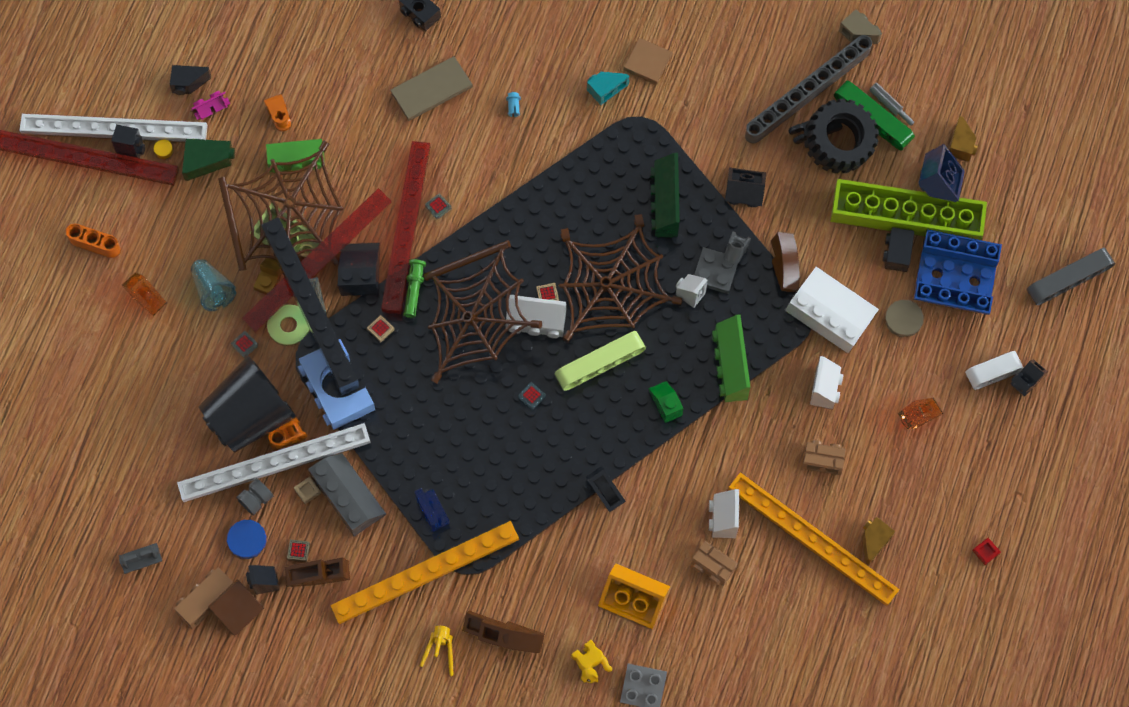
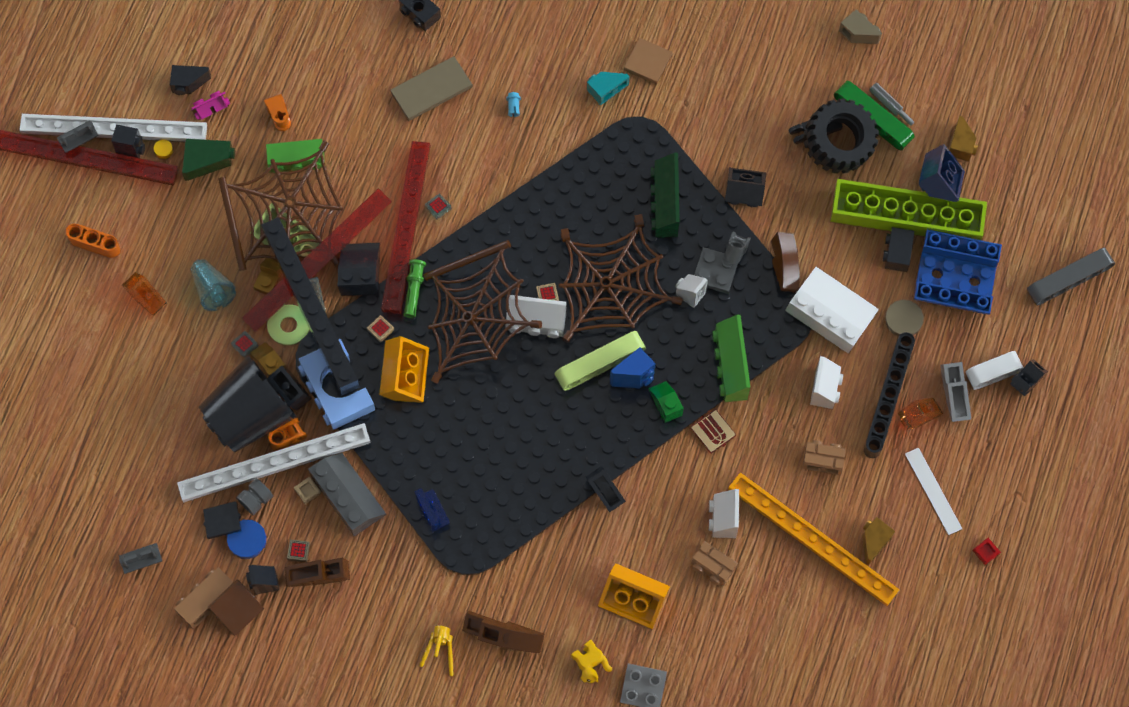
(77, 136): none -> dark grey hinge
(222, 520): none -> black piece
(267, 359): none -> pearl gold slope
(289, 388): none -> black brick
(404, 370): none -> light orange slope
(424, 572): light orange plate -> none
(531, 395): tile -> none
(633, 371): none -> blue slope
(713, 431): none -> piece
(805, 96): dark grey beam -> none
(893, 387): none -> black beam
(933, 491): none -> white sticker
(956, 391): none -> light grey slope

